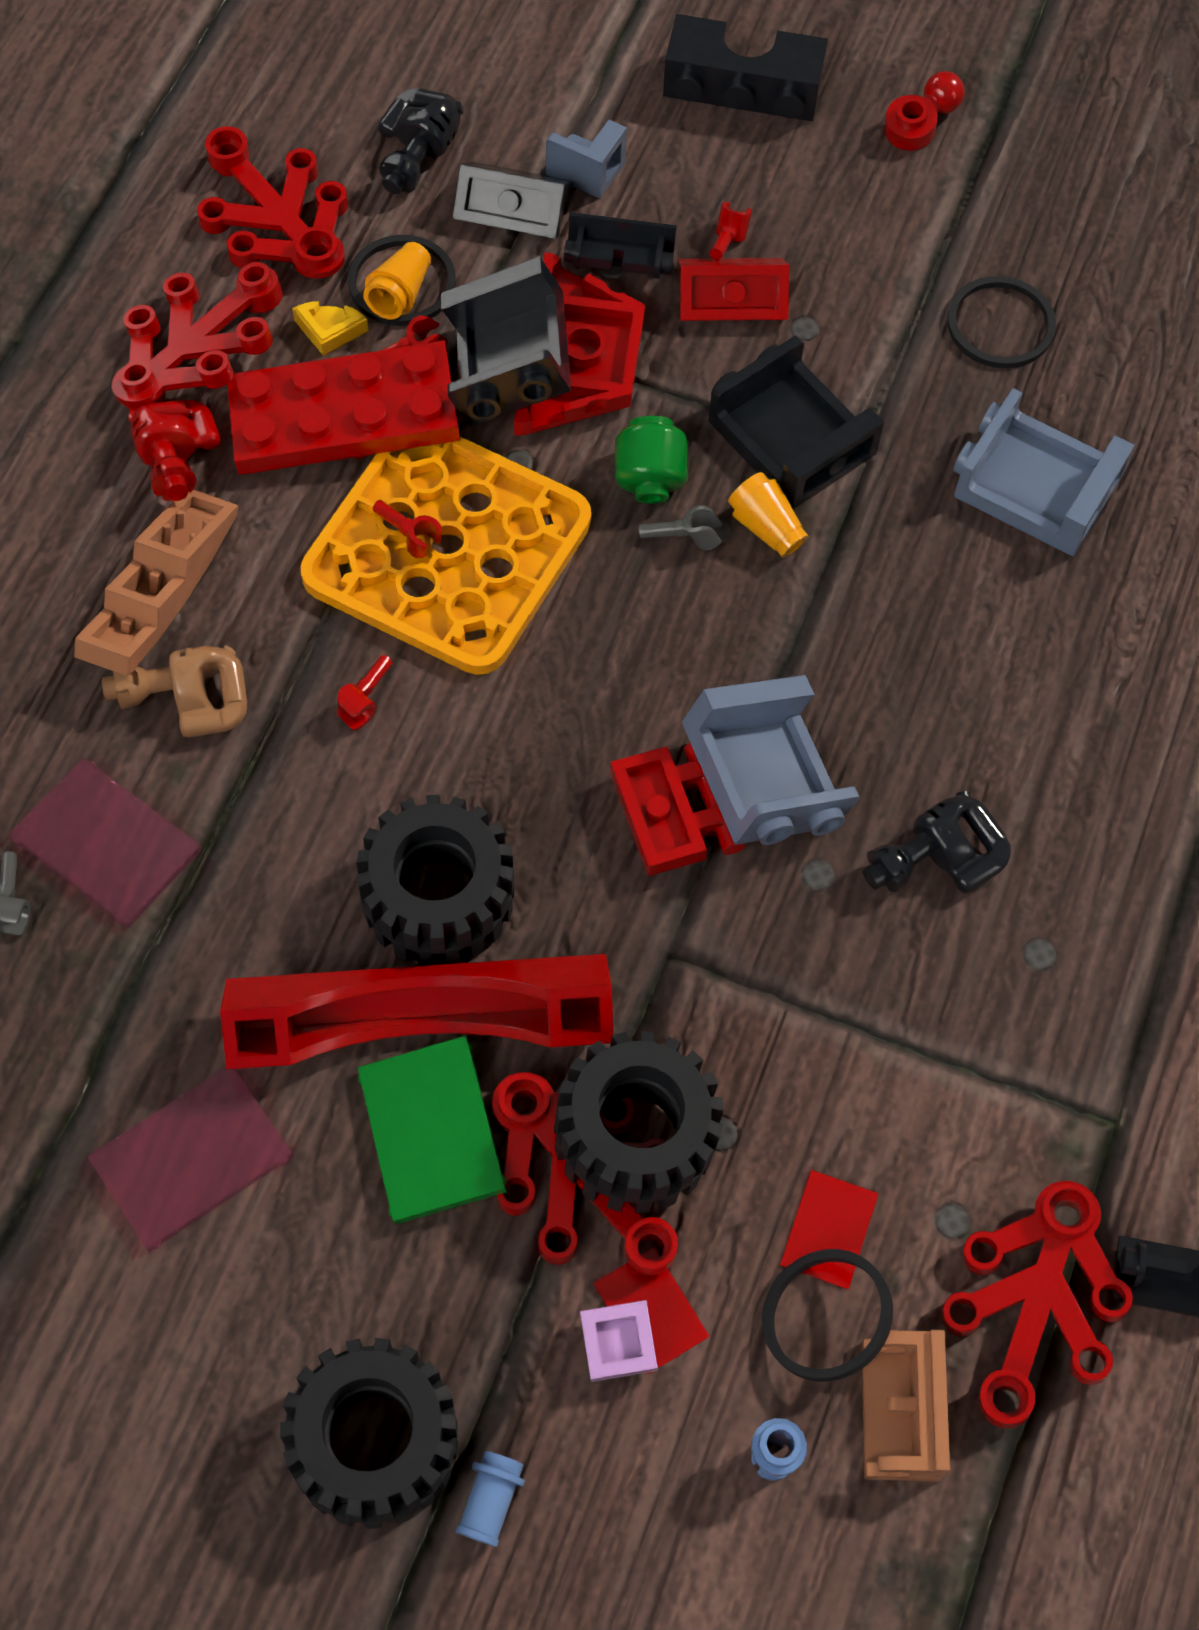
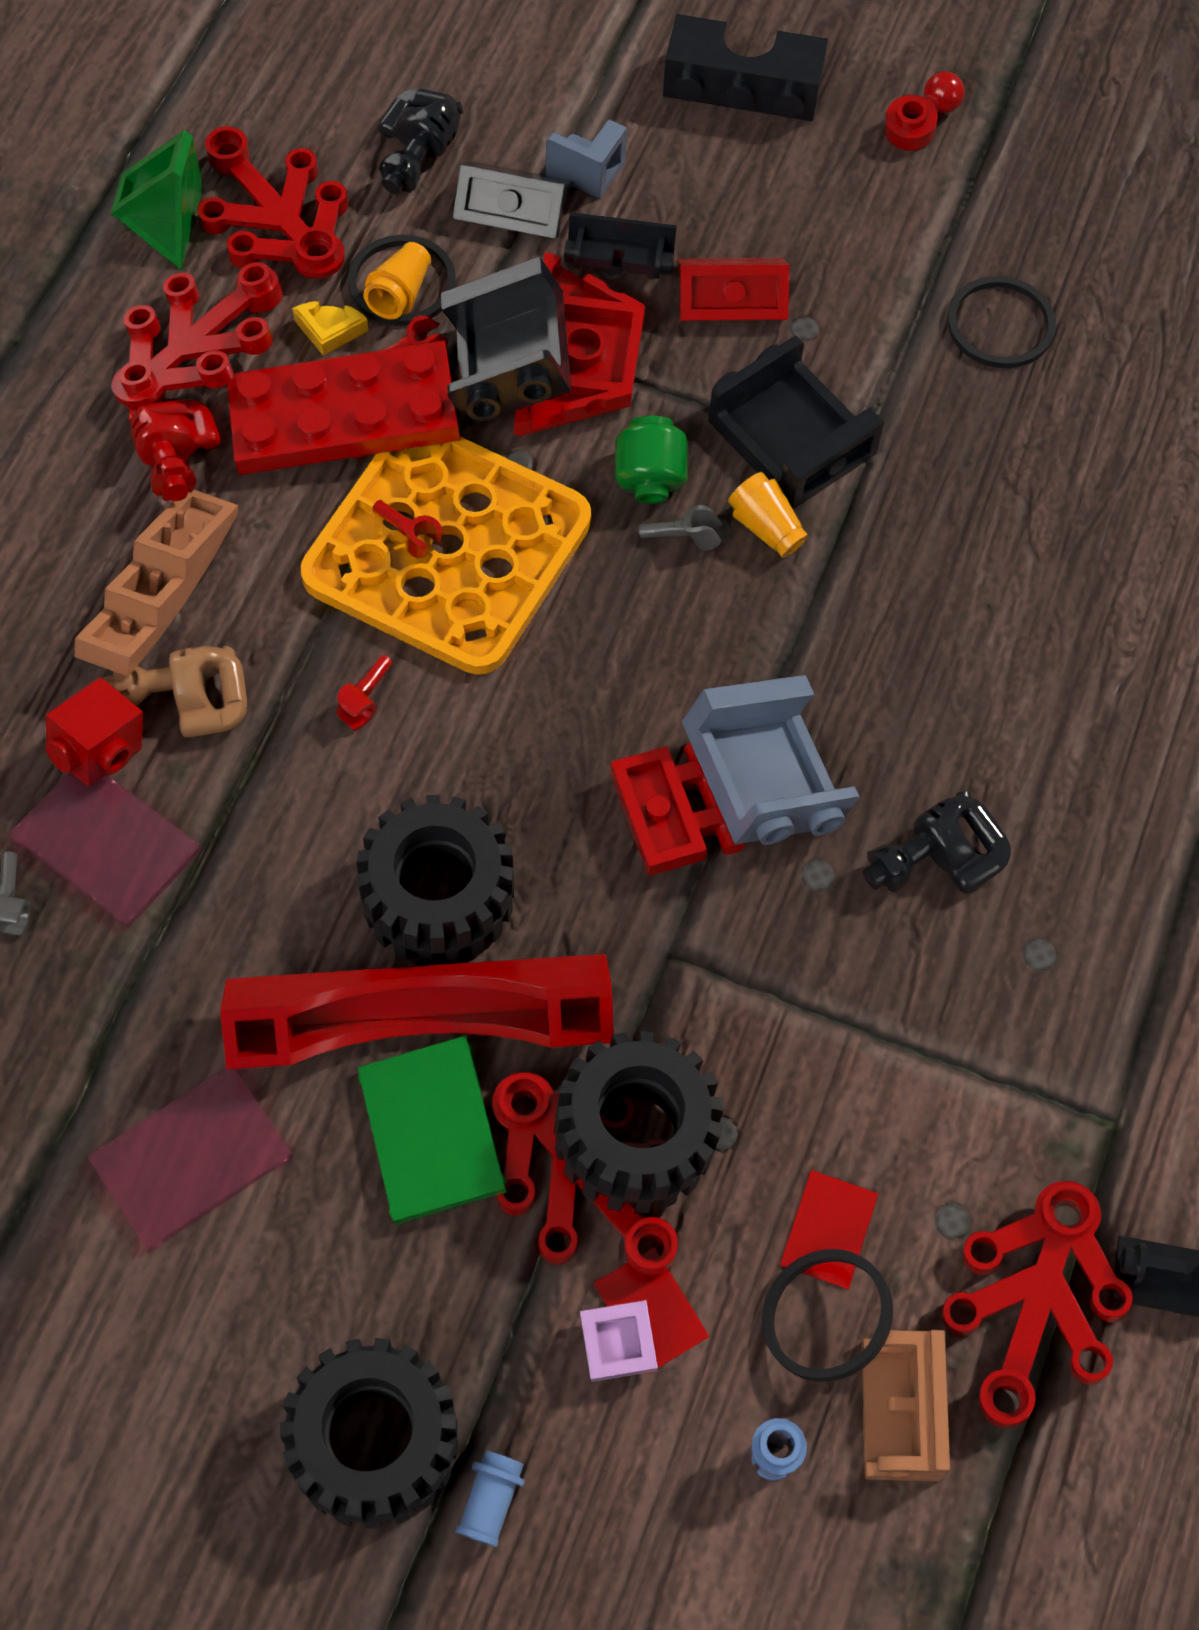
(94, 732): none -> red brick
(162, 197): none -> green slope
(730, 227): red hand -> none
(1038, 475): sand blue panel -> none

